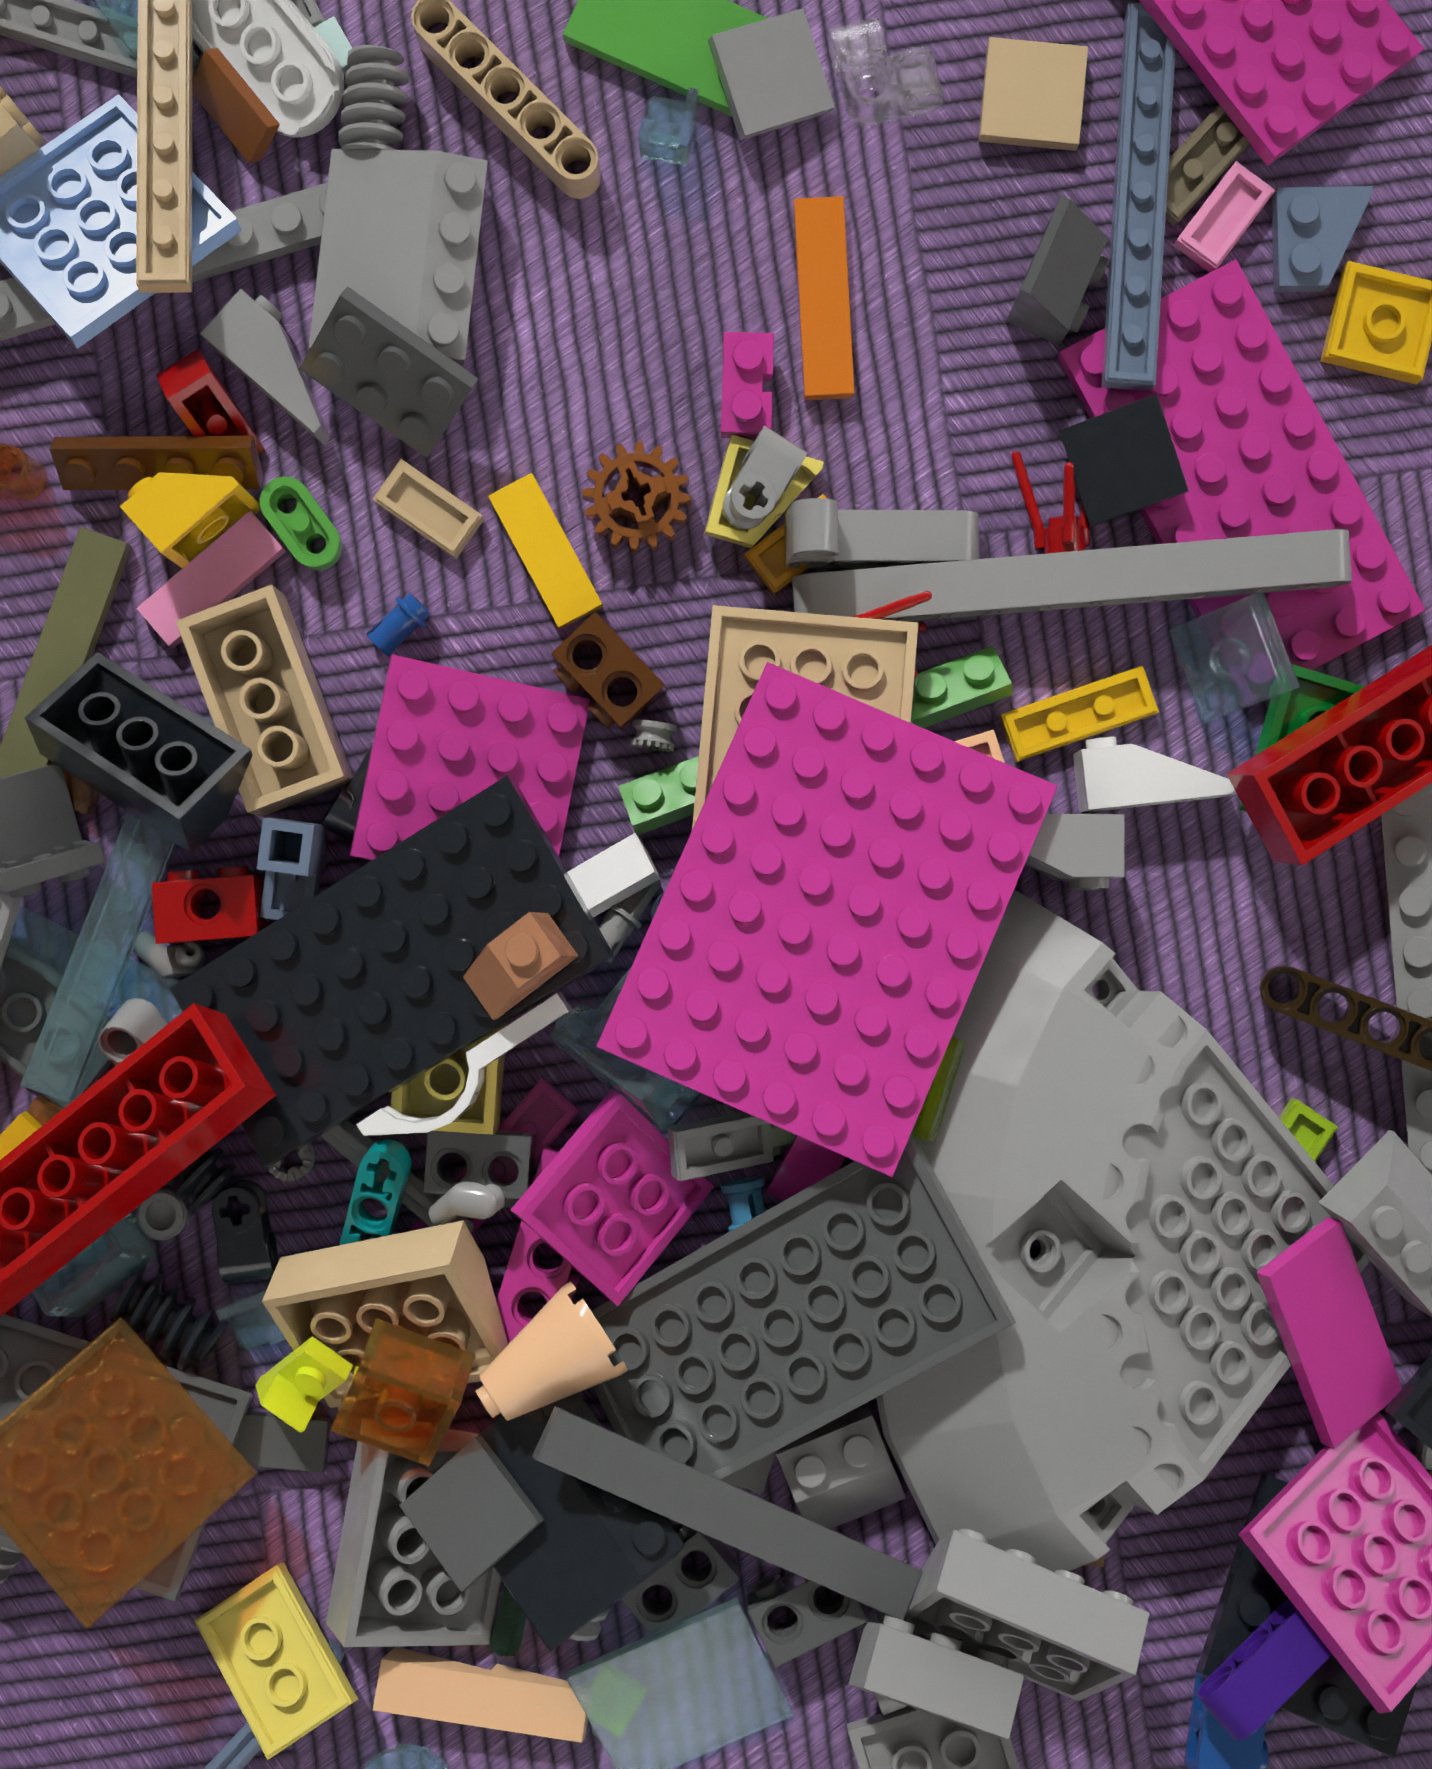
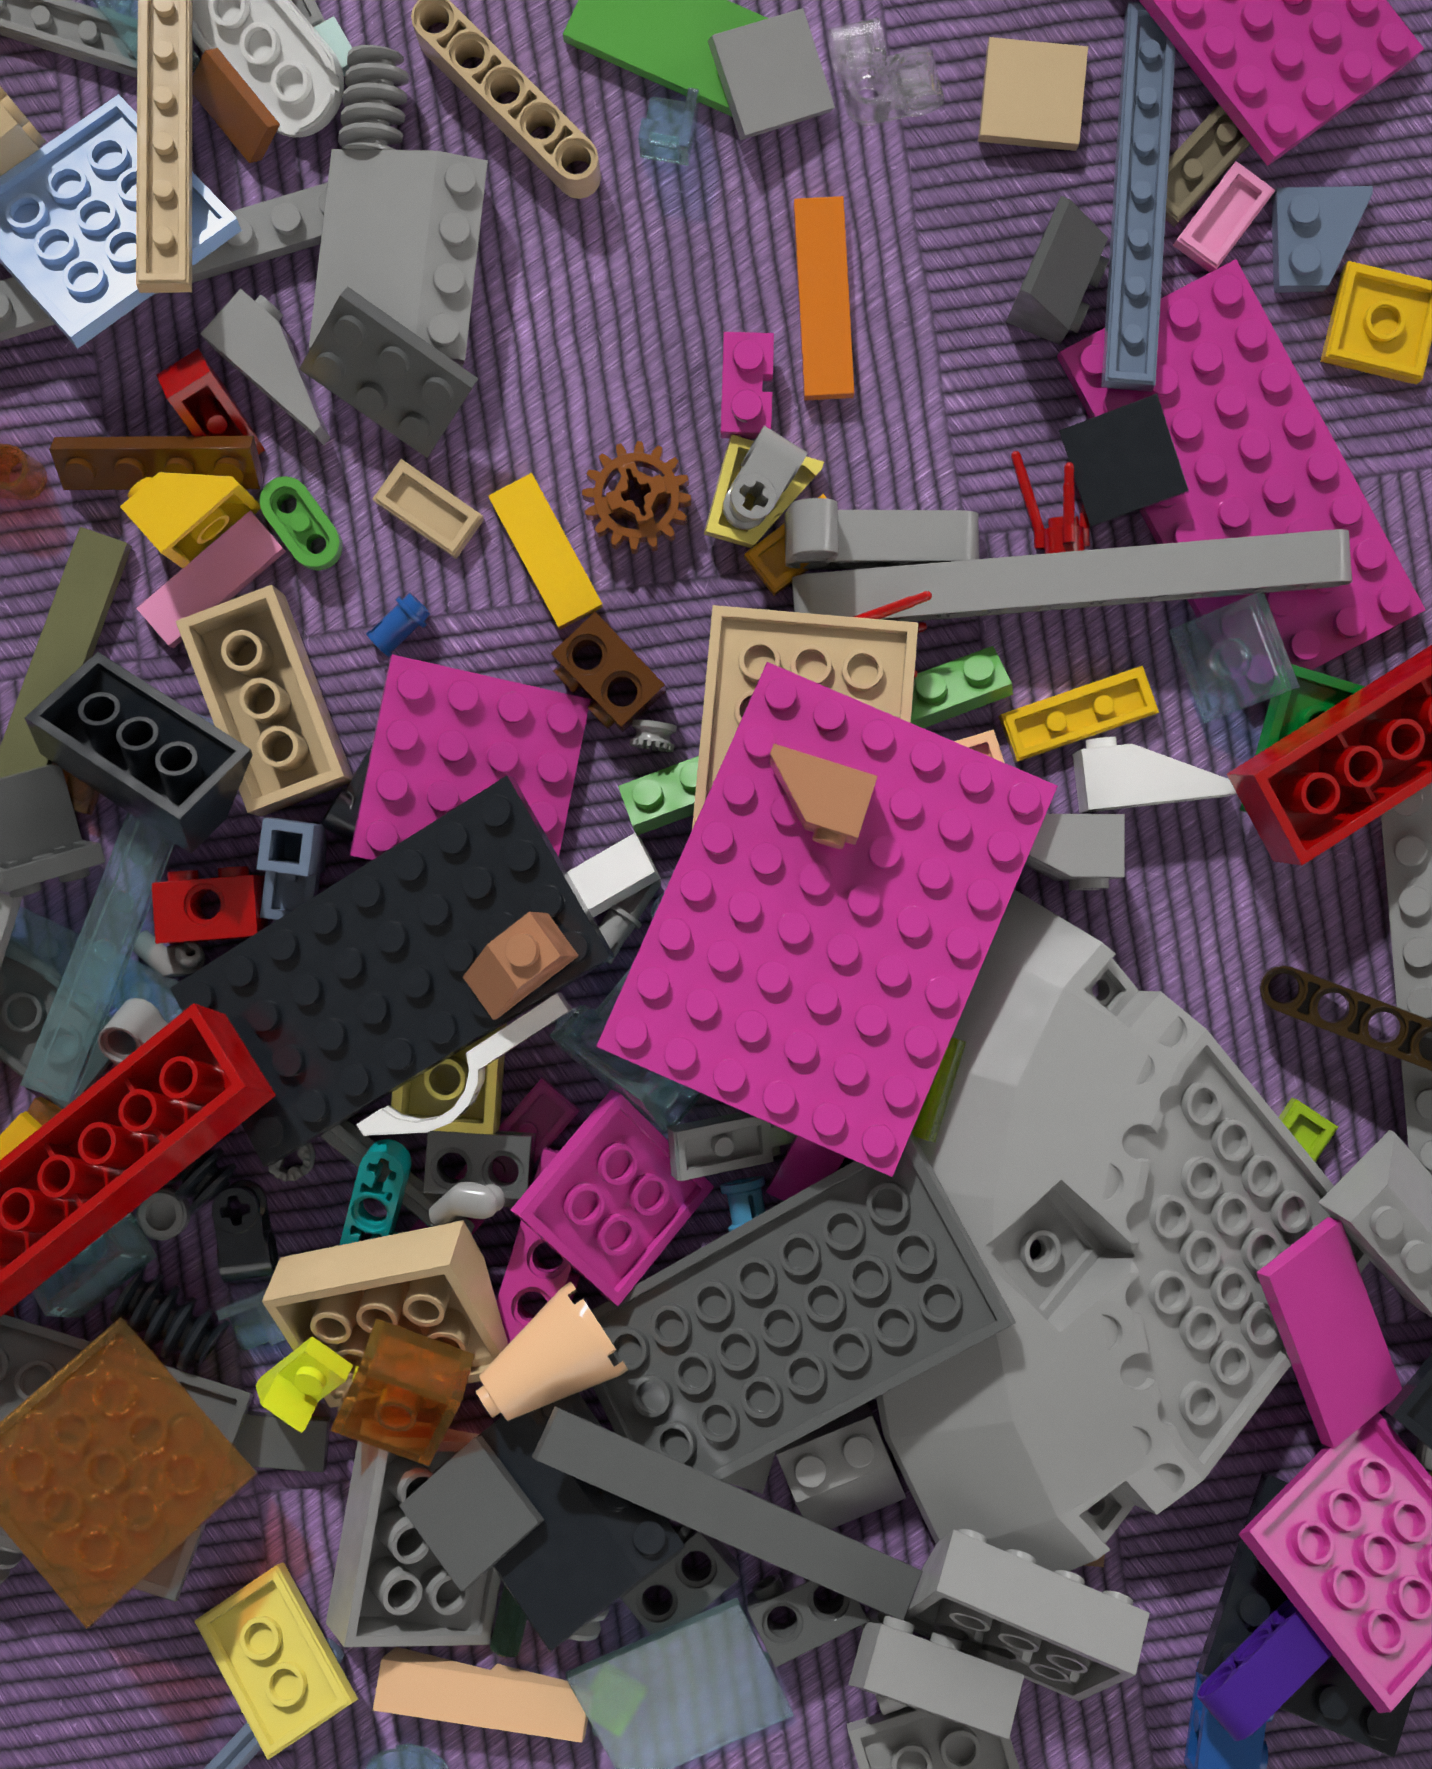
(824, 794): none -> nougat slope

